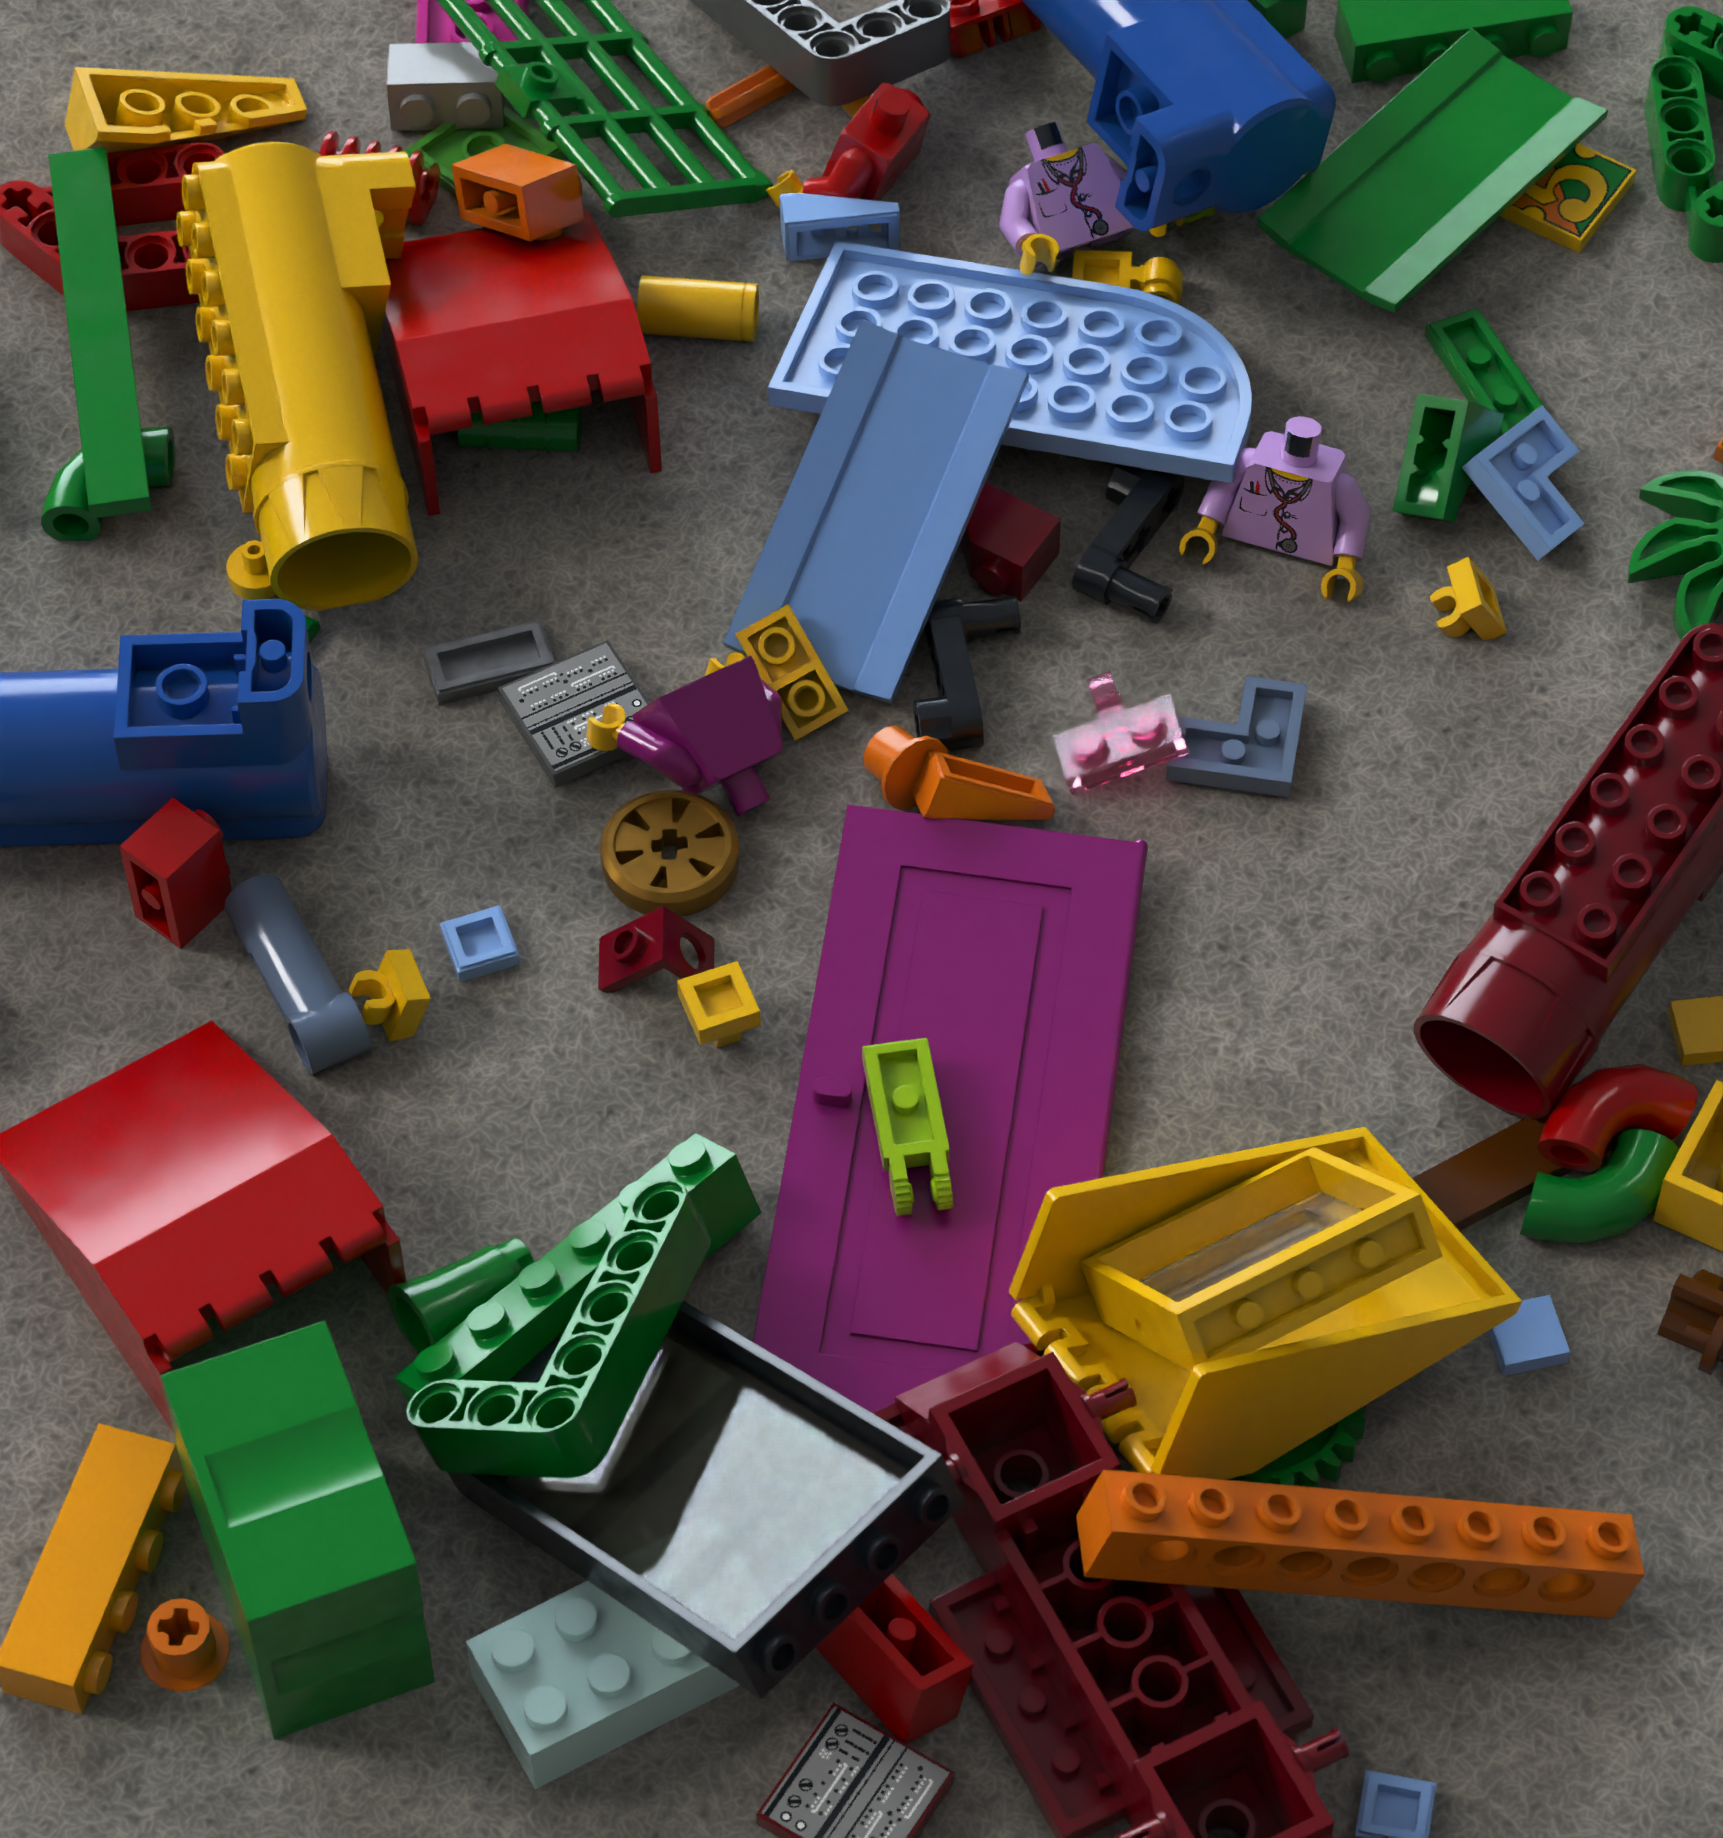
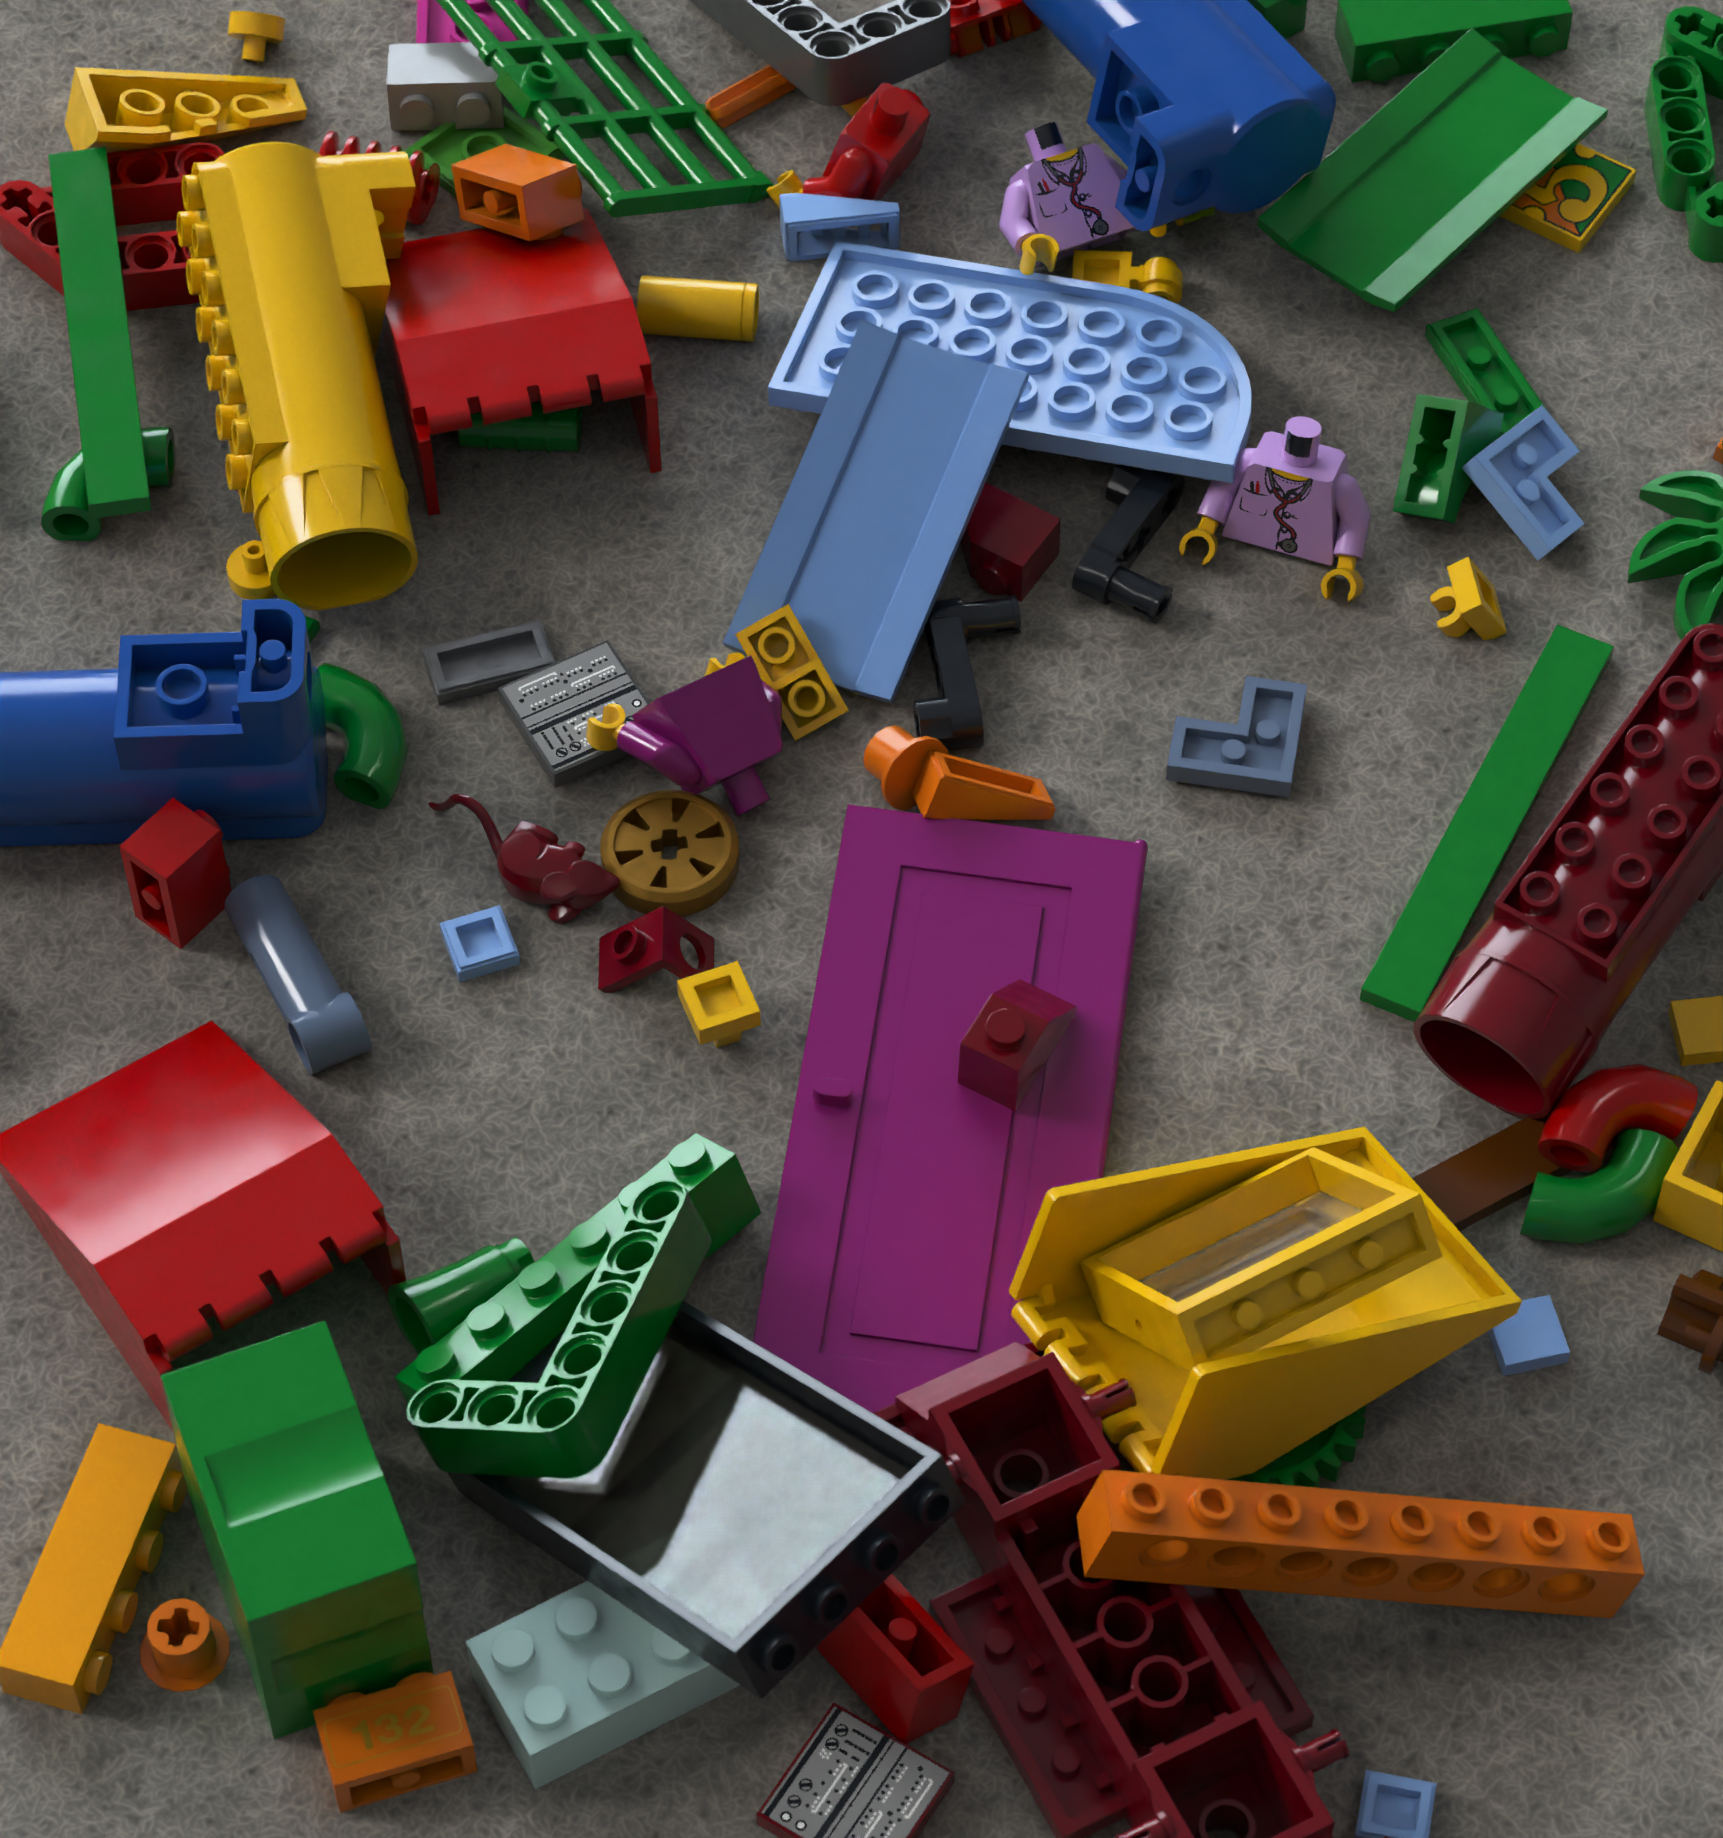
(256, 31): none -> yellow tile
(371, 736): none -> green cylinder
(395, 993): yellow tile -> none
(395, 1739): none -> orange brick
(539, 868): none -> dark red animal
(908, 1118): lime hinge -> none
(1012, 1041): none -> dark red slope
(1120, 739): clear pink plate -> none
(1486, 824): none -> green tile

